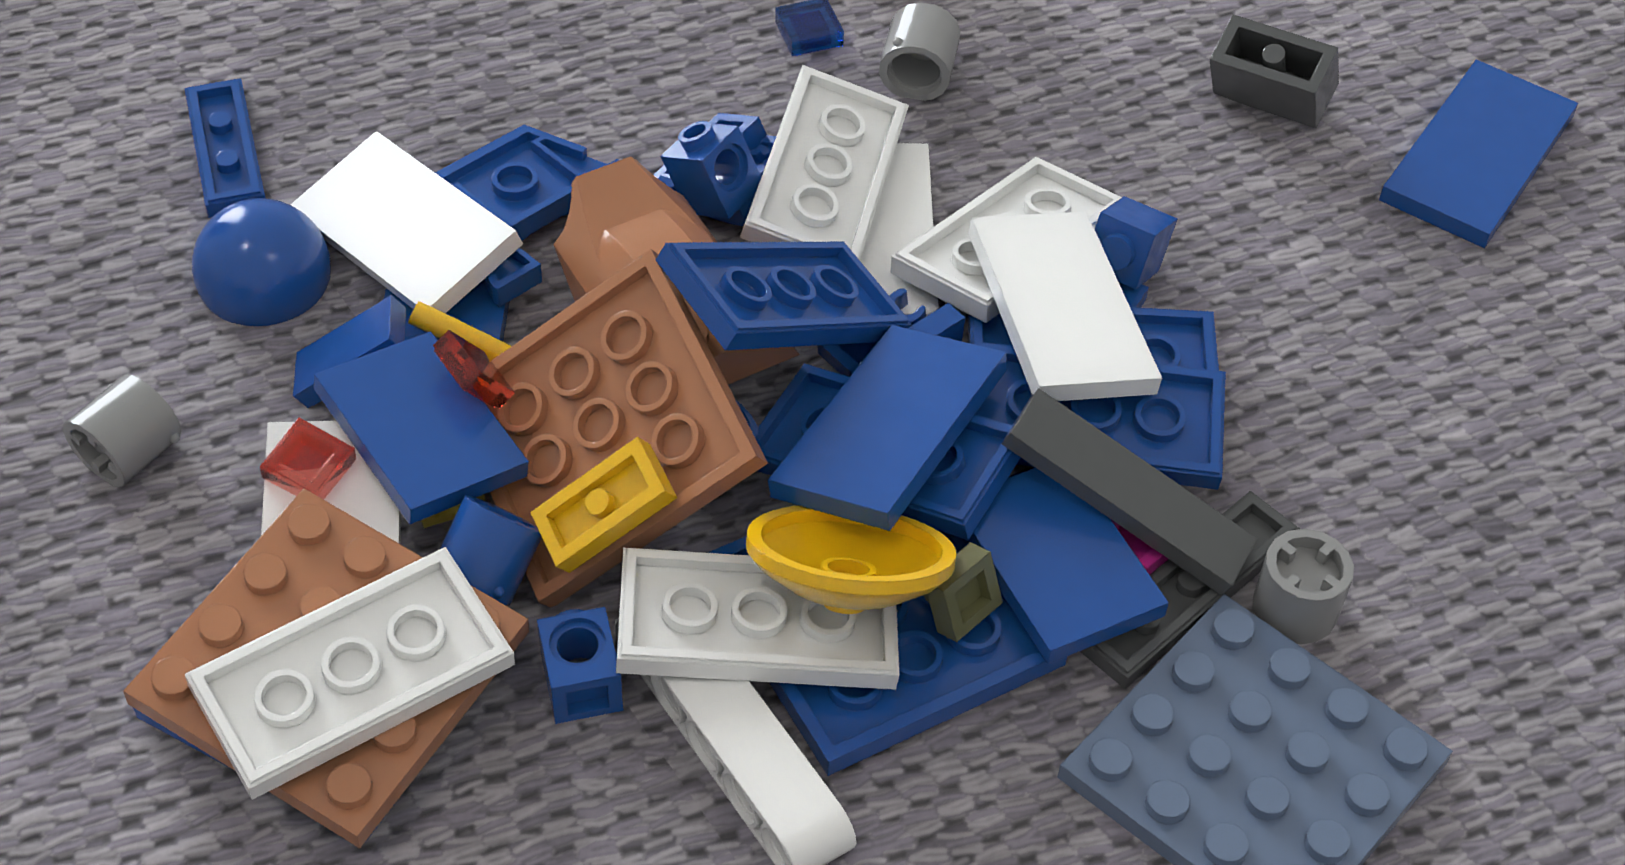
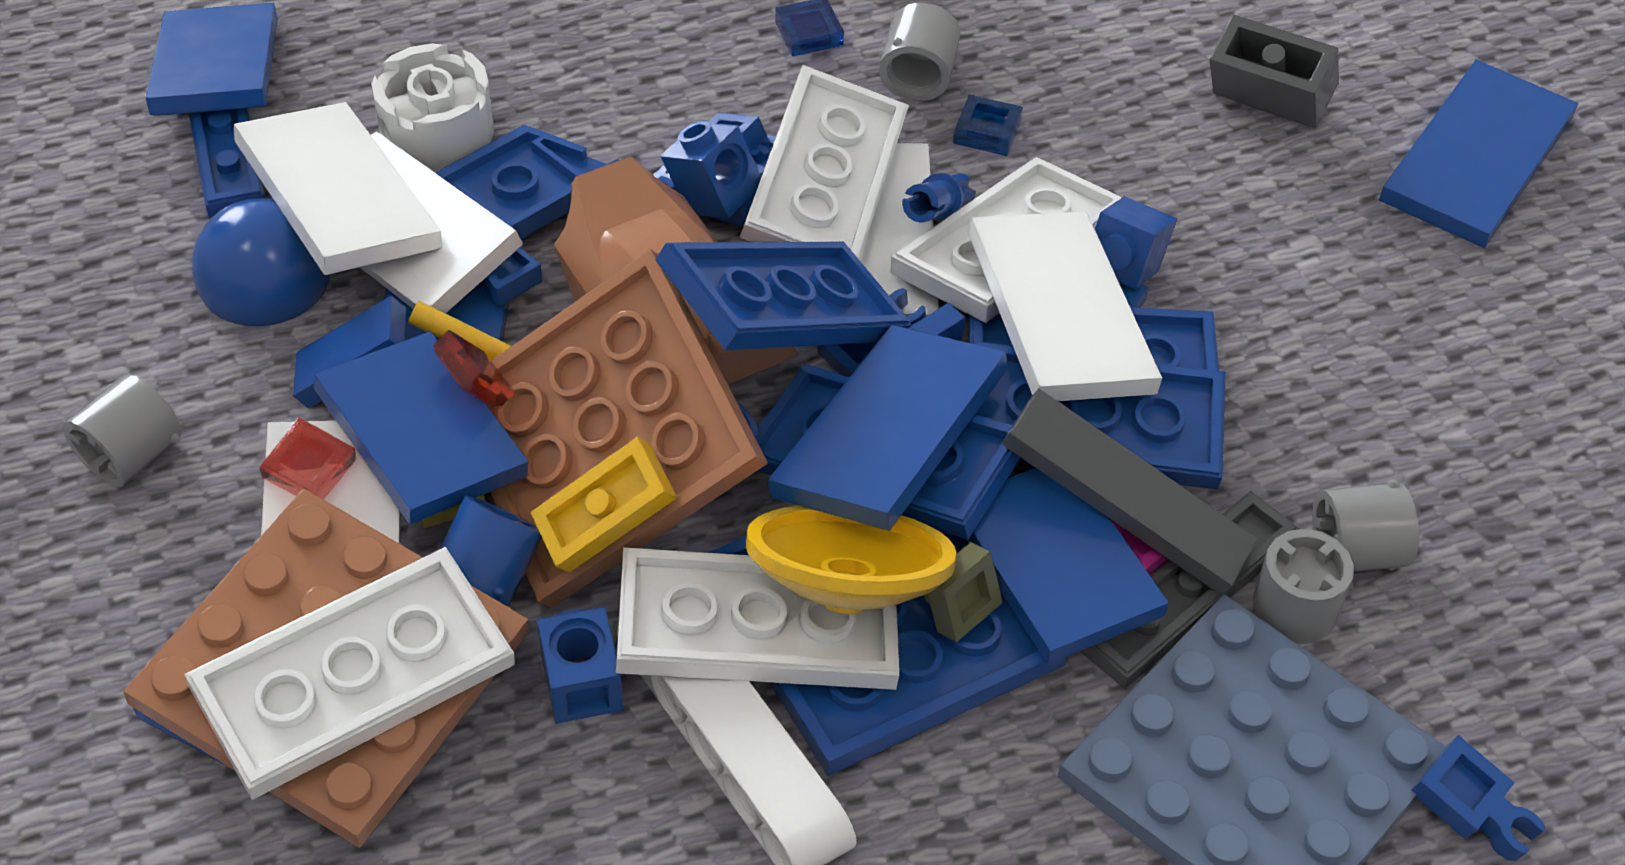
(212, 59): none -> tile
(337, 188): none -> white tile
(434, 104): none -> white brick
(937, 197): none -> blue axle
(987, 125): none -> clear blue tile
(1371, 522): none -> light grey piece
(1470, 795): none -> blue plate

